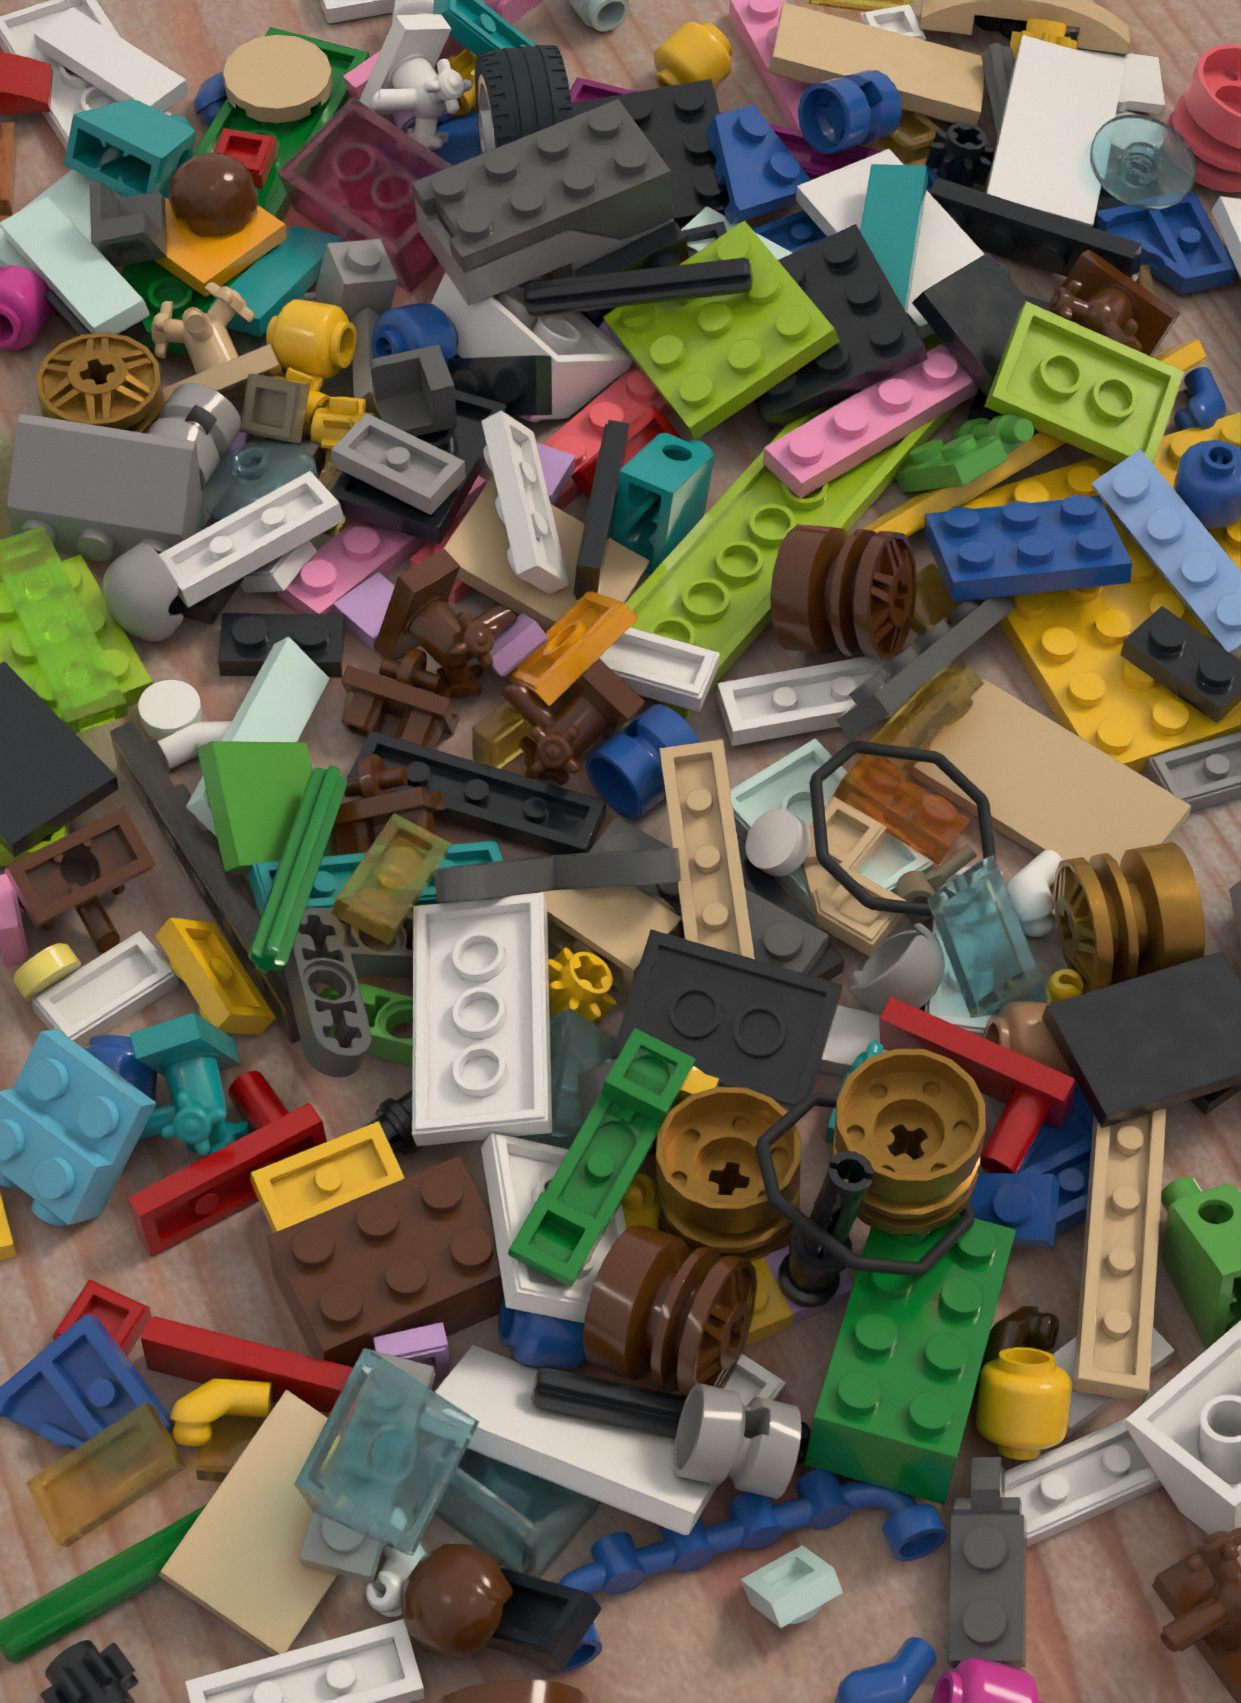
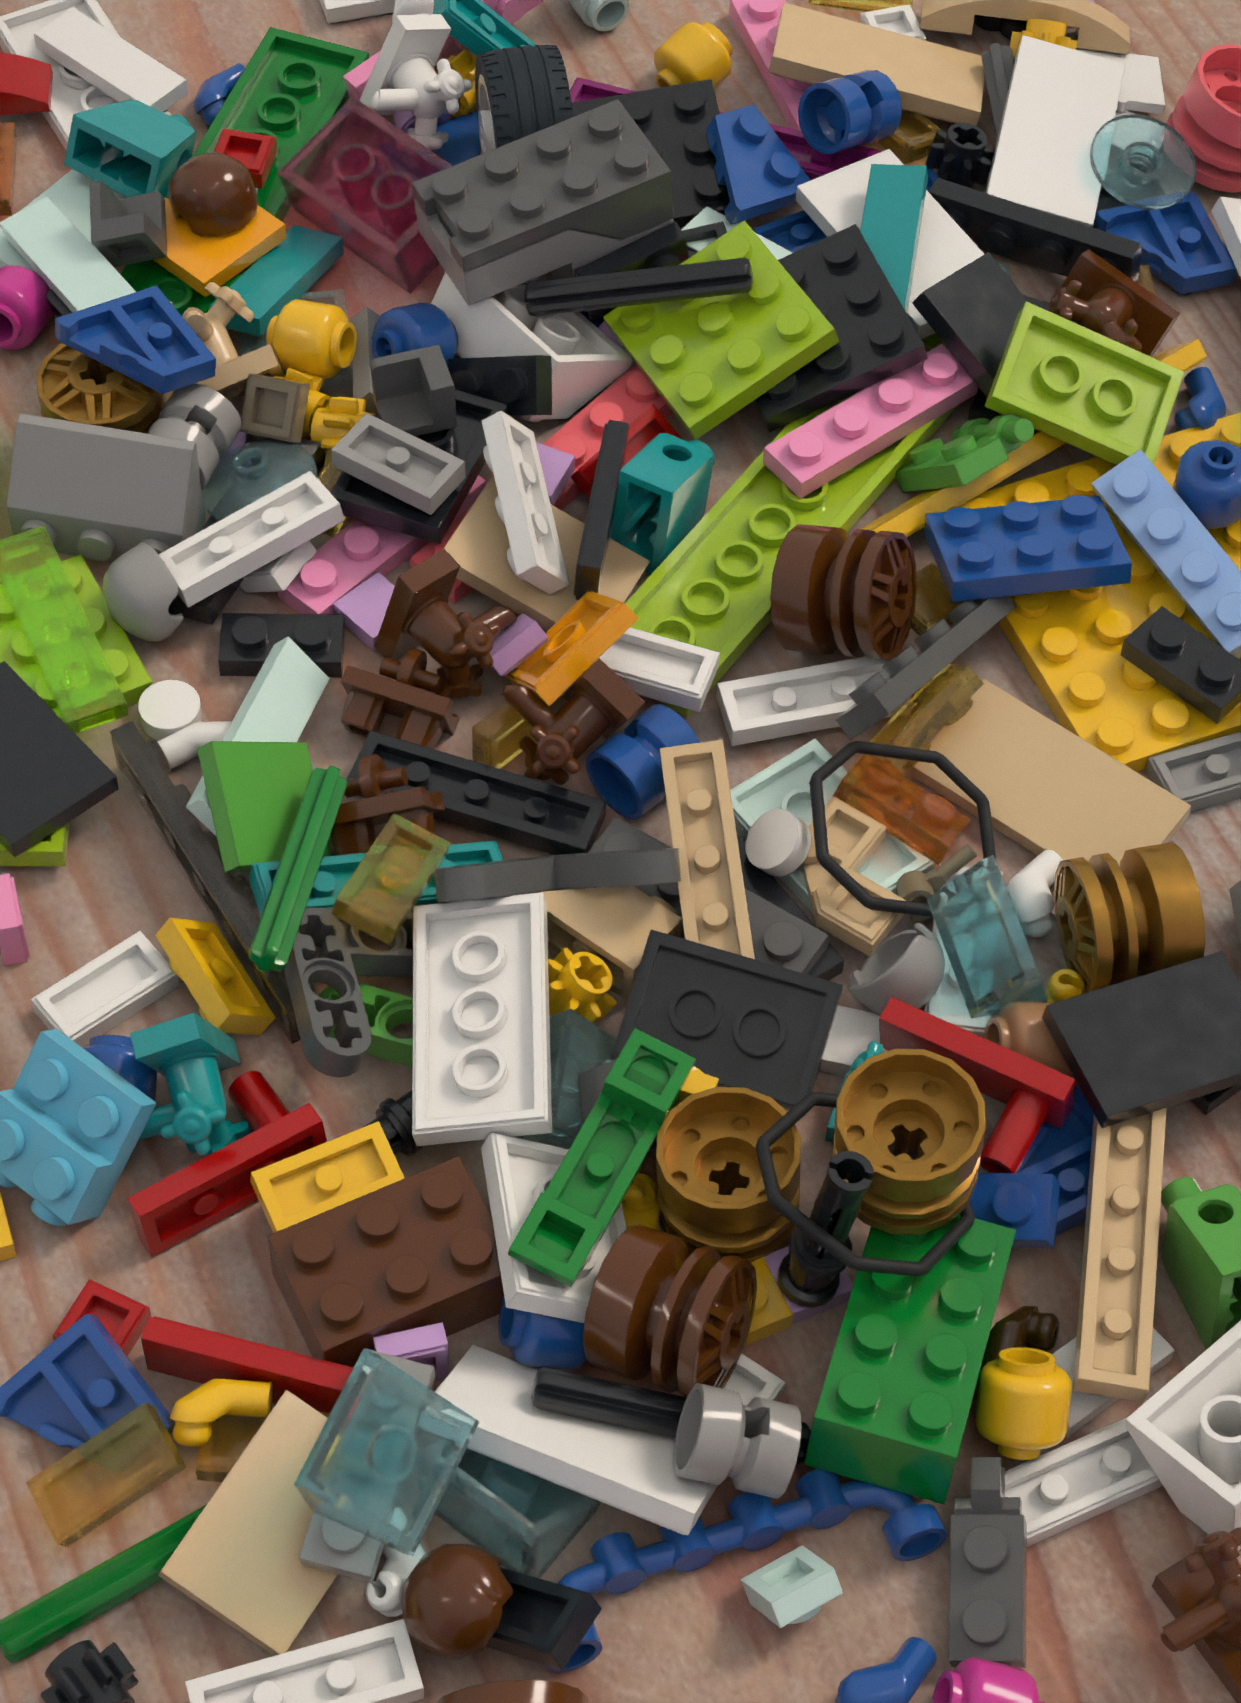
(45, 970): light yellow tile -> none
(80, 870): reddish brown piece -> none
(140, 339): none -> blue wing
(277, 78): tan tile -> none
(357, 277): light grey brick -> none

